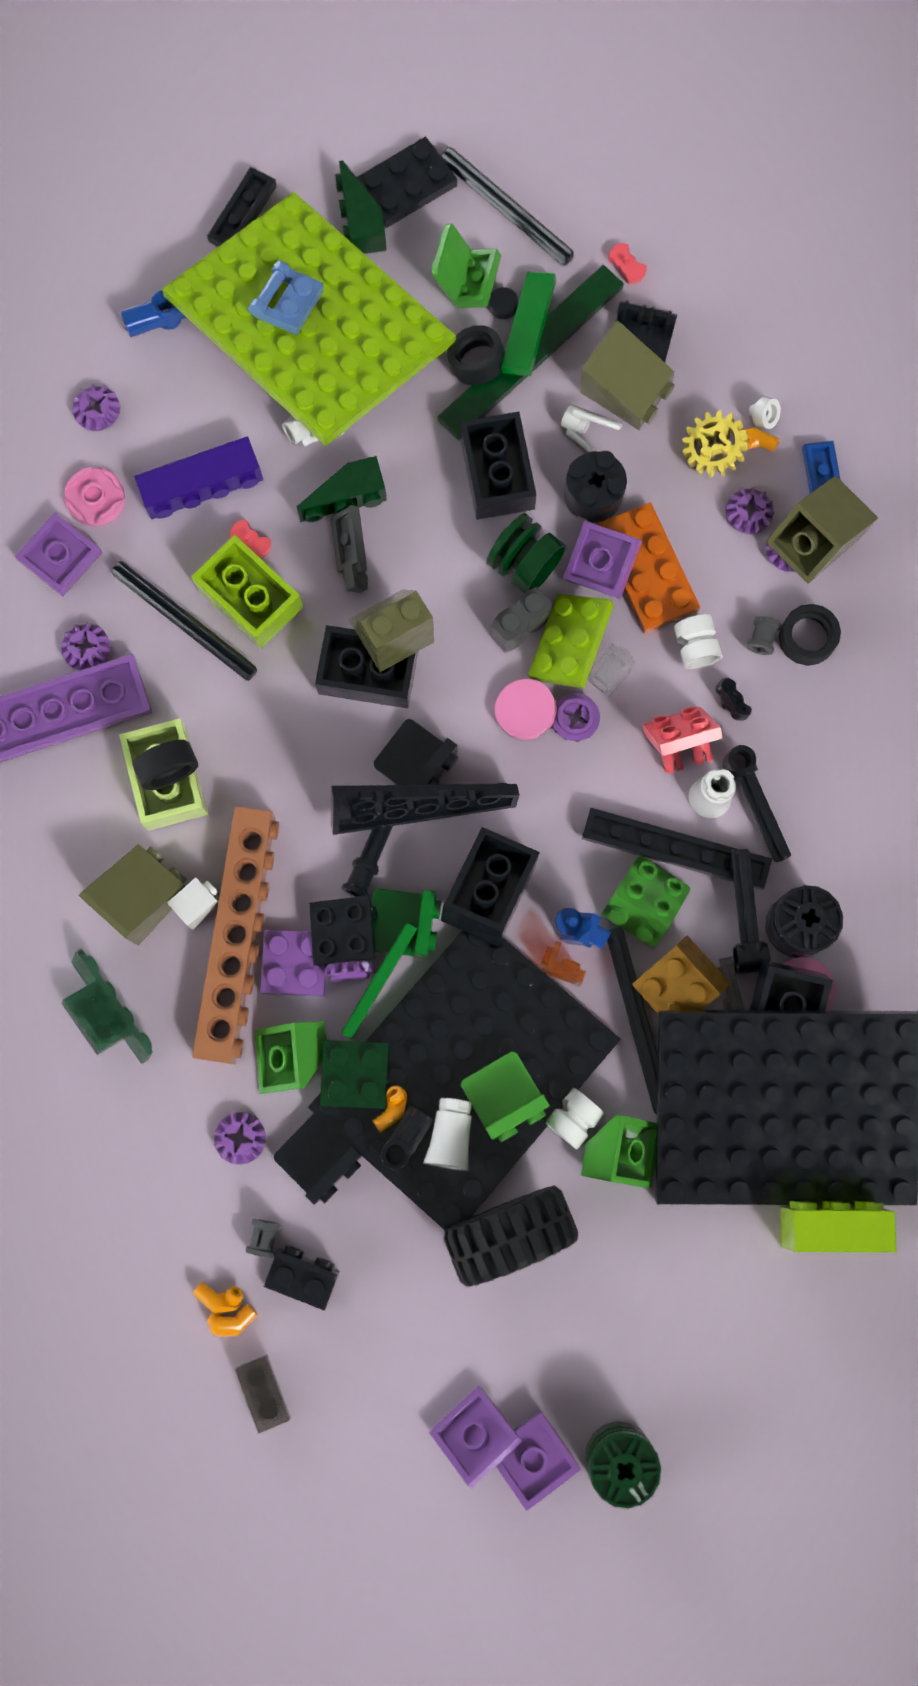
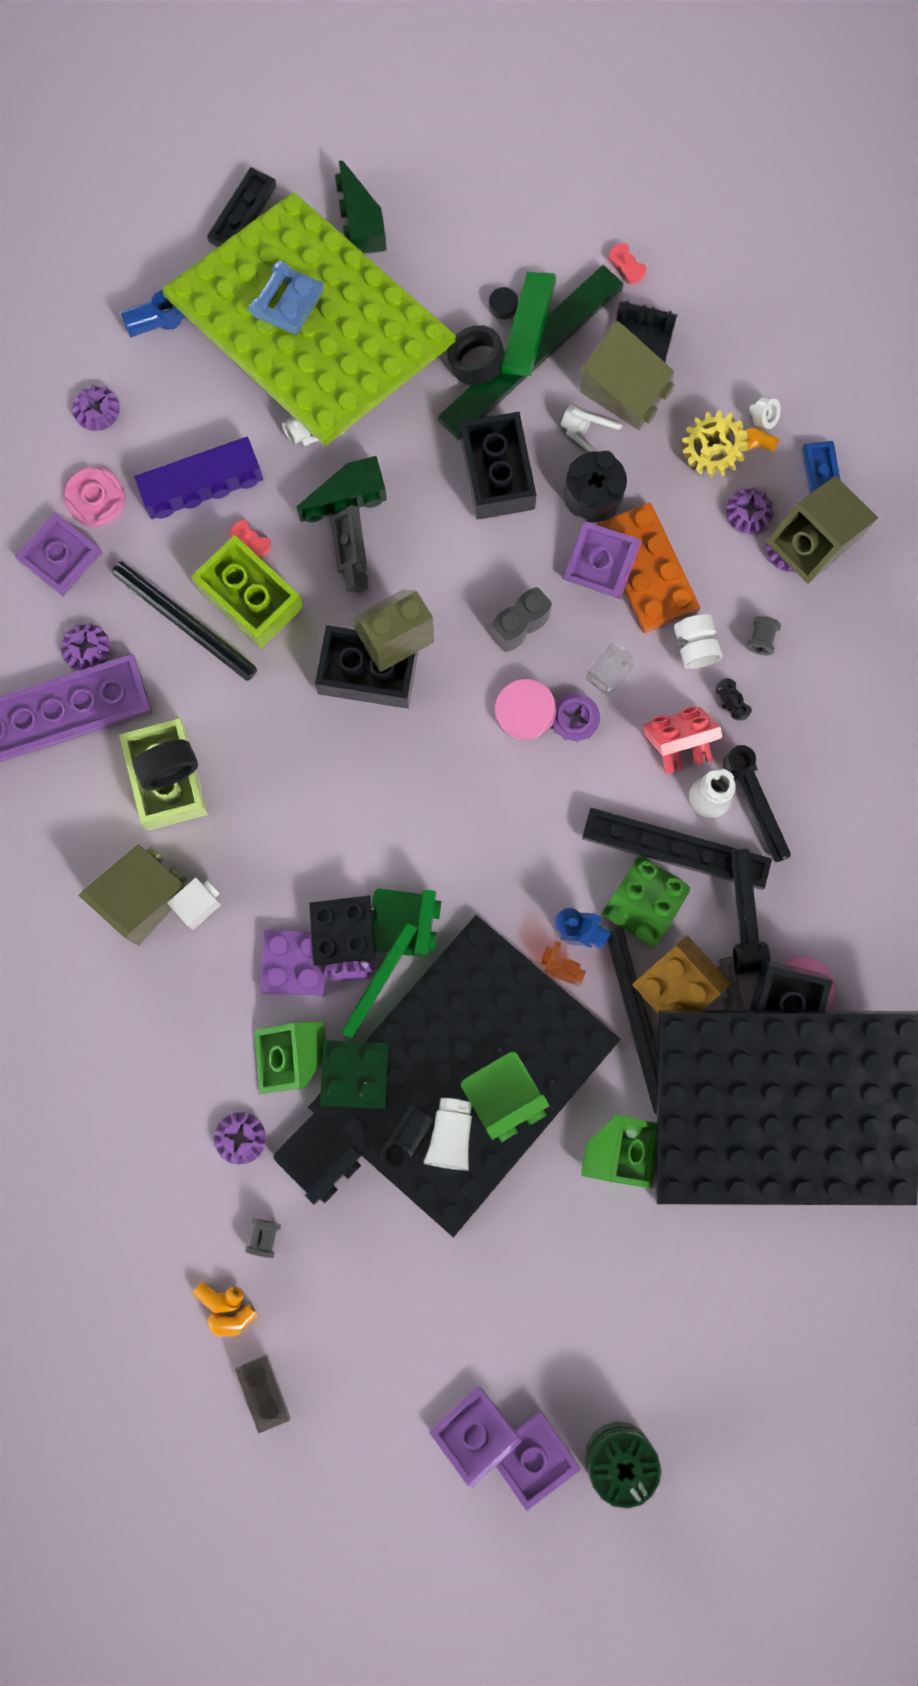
(100, 1013): clear green bracket -> none
(245, 824): nougat brick -> none
(301, 1277): black bracket -> none
(366, 865): black pin -> none
(379, 806): black wing -> none
(395, 1108): light orange arm -> none
(408, 181): black plate -> none
(416, 756): black bracket -> none
(464, 273): bright green bracket -> none
(489, 886): black brick -> none
(507, 206): black axle -> none
(511, 1236): black tyre -> none
(520, 550): dark green wheel -> none
(571, 640): lime plate -> none
(575, 1118): white wheel -> none
(789, 932): black wheel -> none
(822, 616): black tyre -> none
(838, 1227): lime brick -> none

